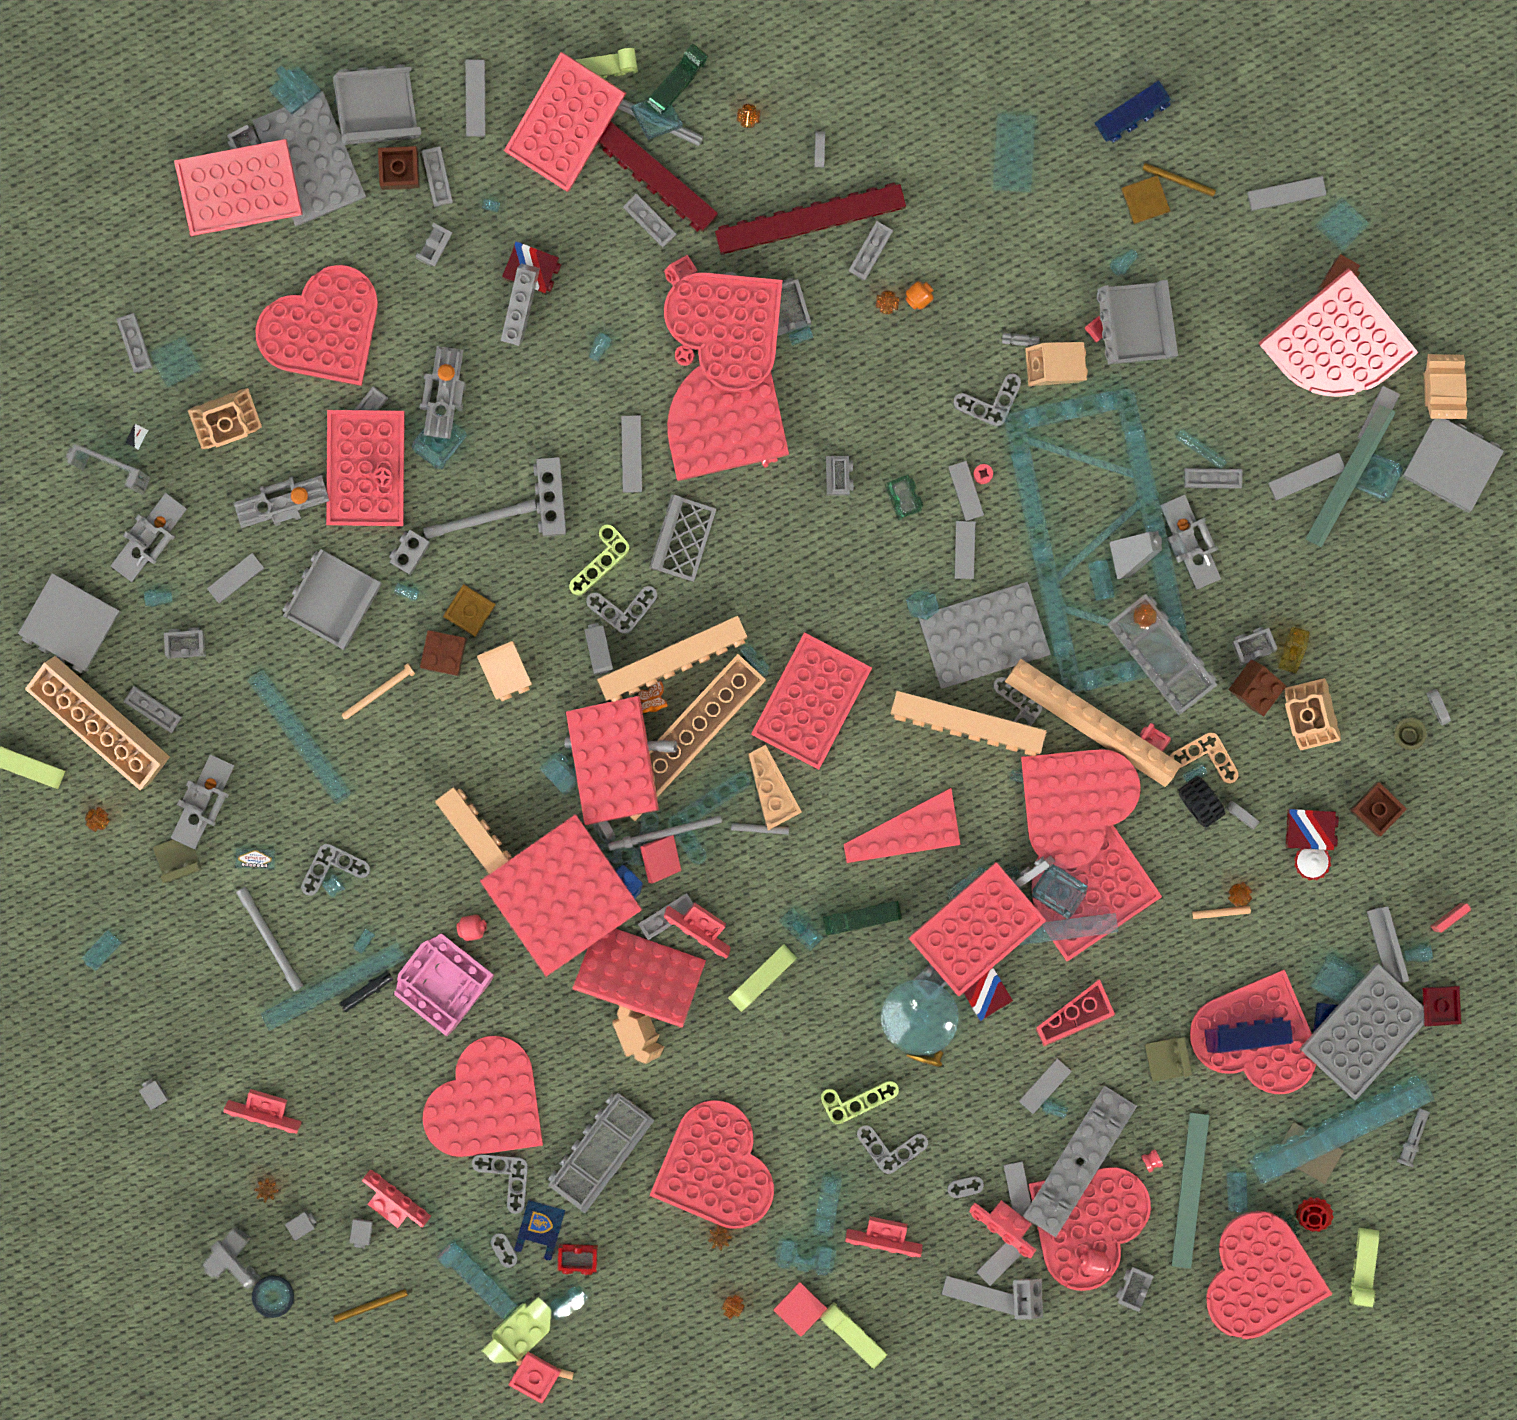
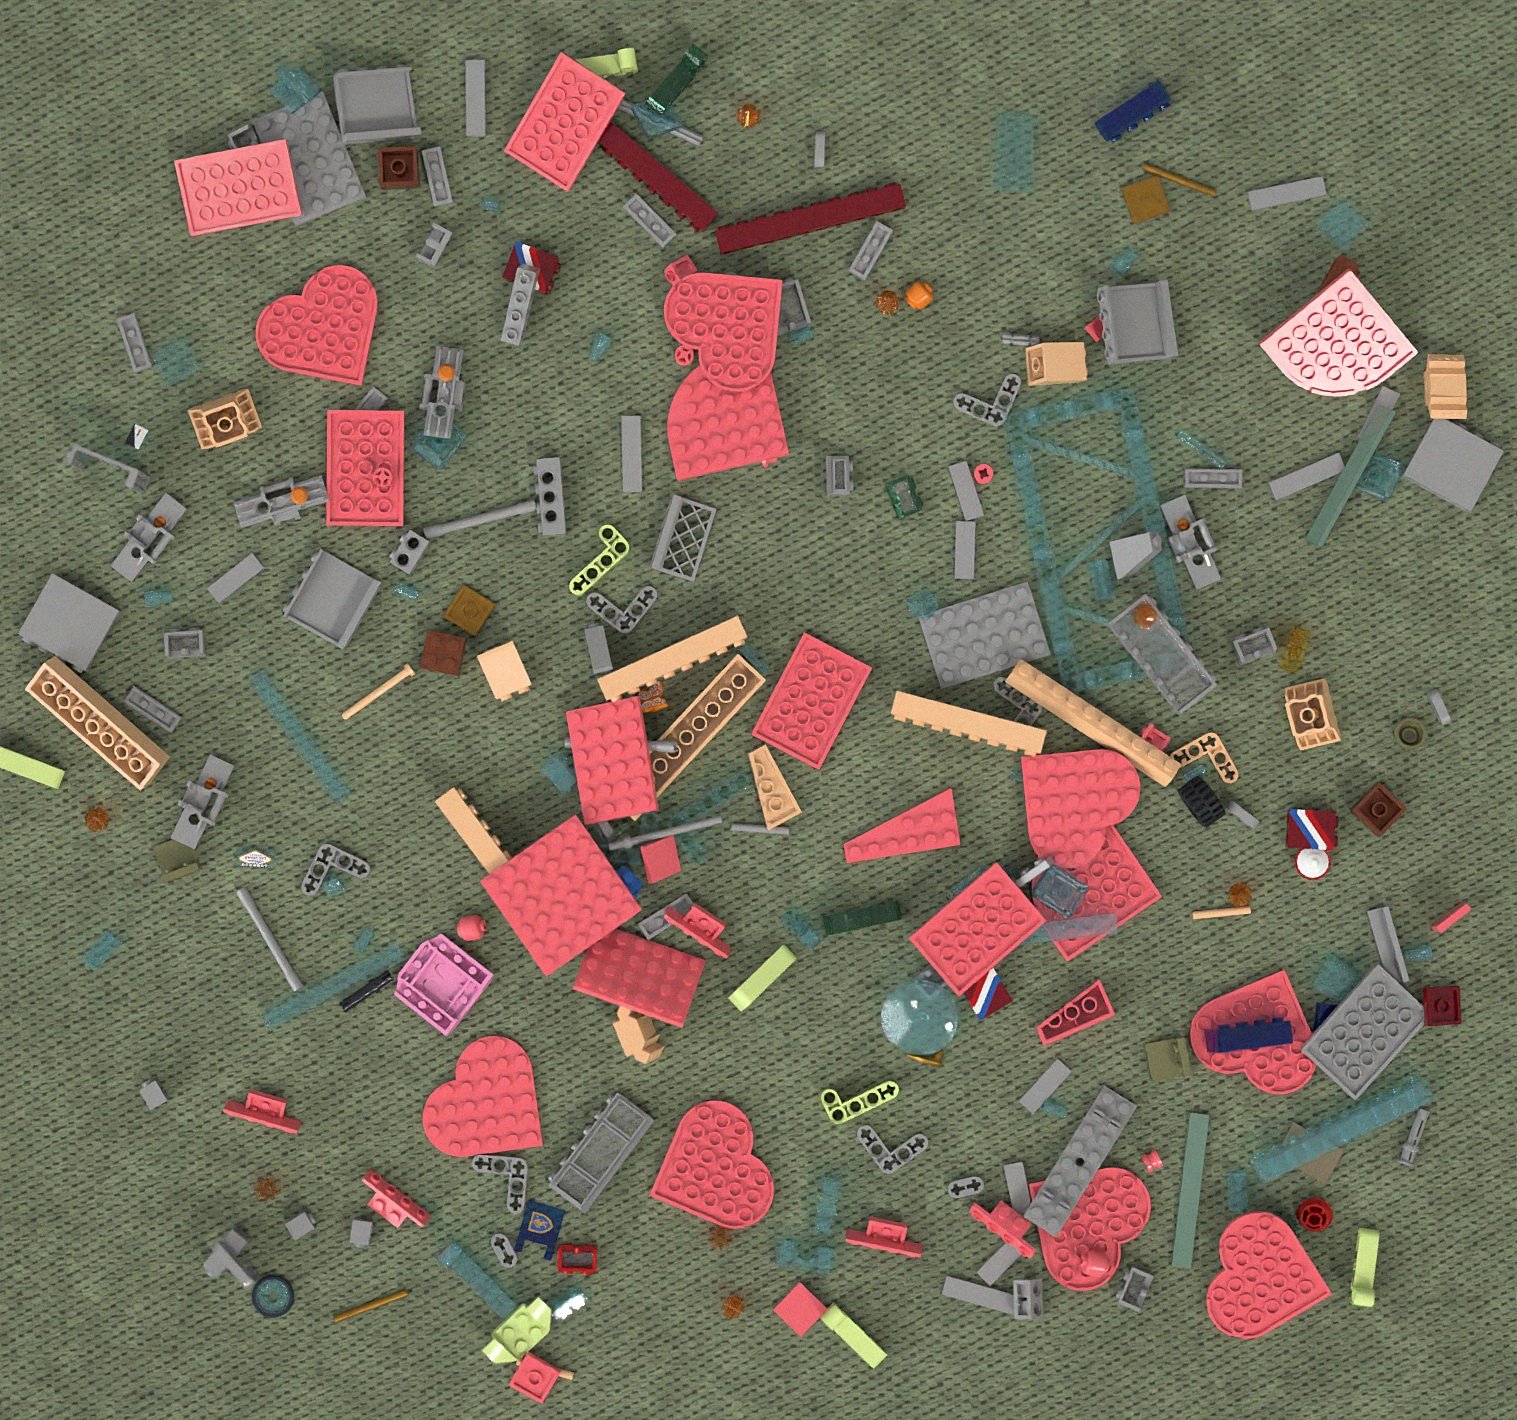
(1257, 687): copper brick -> none

